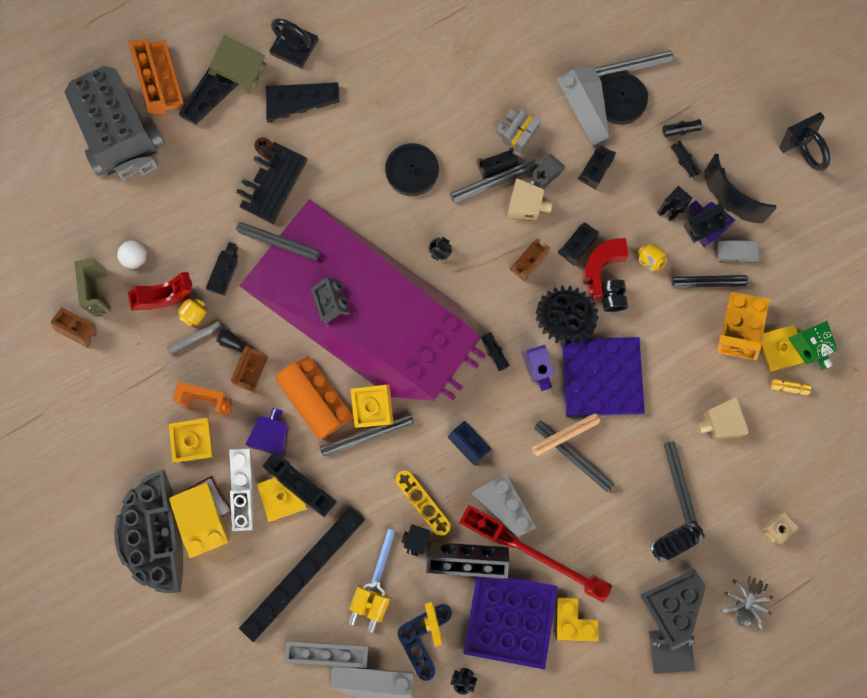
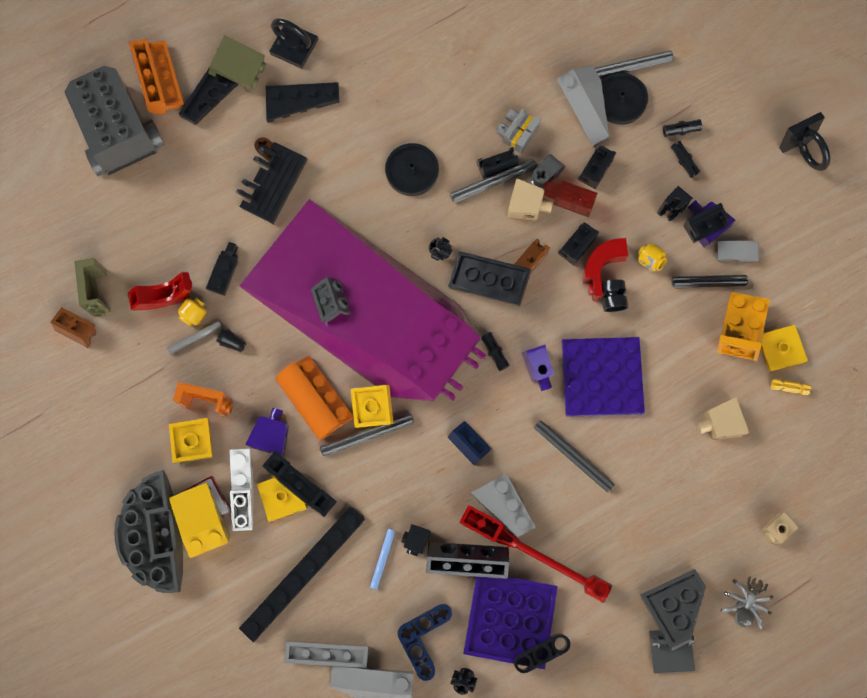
(129, 168): light grey slope -> none
(132, 254): white hair -> none
(249, 369): dark orange hinge -> none
(278, 241): dark grey axle -> none
(369, 603): yellow piece -> none
(420, 505): yellow beam -> none
(432, 623): yellow plate -> none
(489, 278): none -> black tile
(552, 653): none -> black beam
(561, 328): black gear -> none
(565, 434): light nougat axle -> none
(569, 626): yellow plate -> none
(571, 197): none -> clear red brick
(677, 541): black gear -> none
(680, 482): dark grey axle -> none
(731, 198): black panel -> none
(815, 344): green torso -> none

